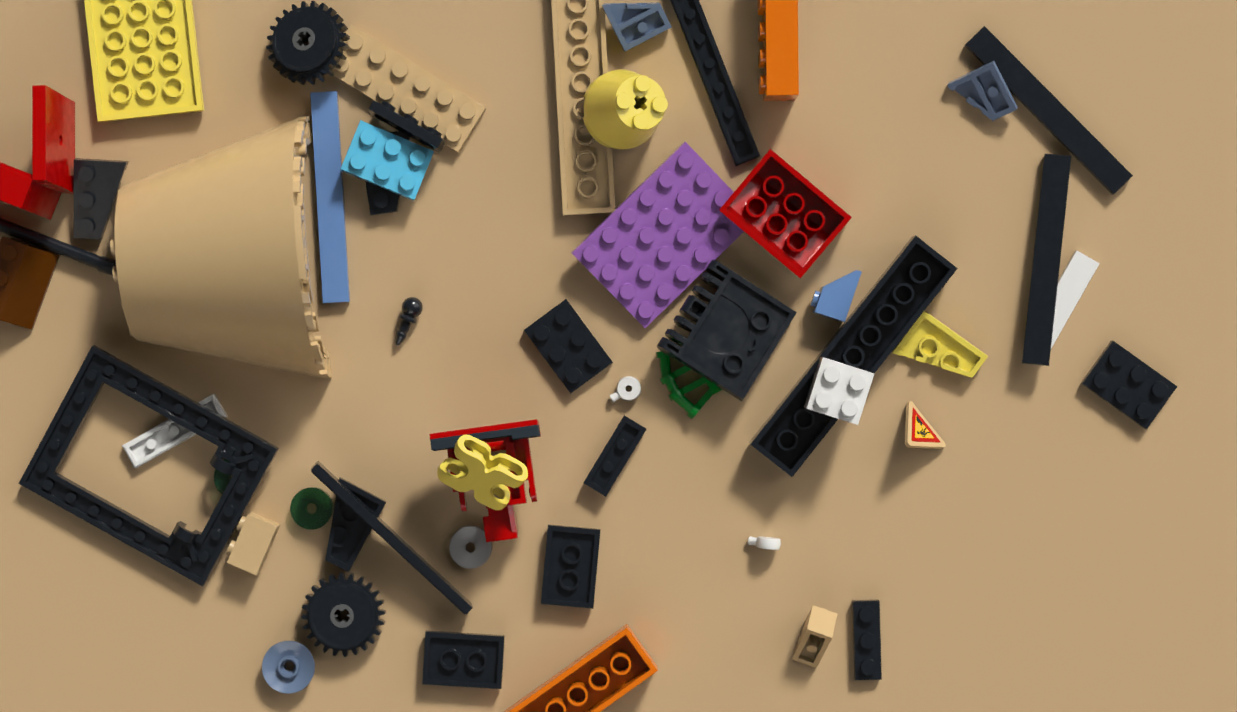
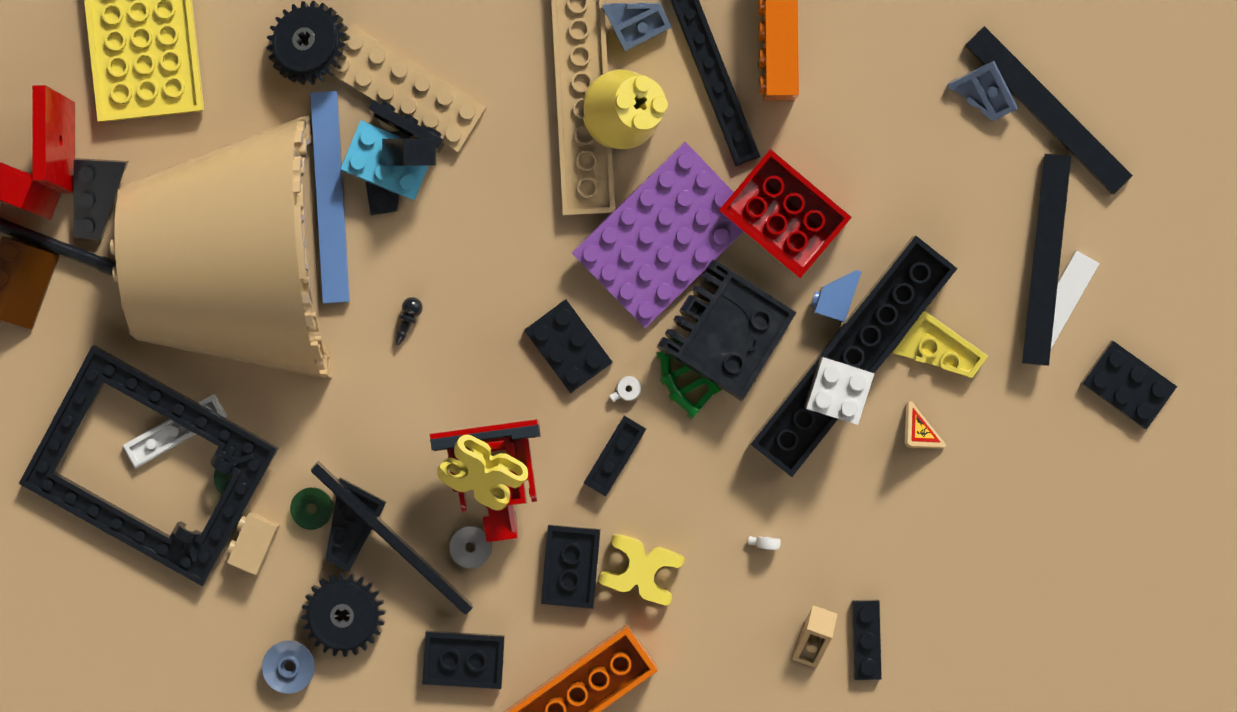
(408, 152): none -> black slope
(641, 569): none -> light yellow piece

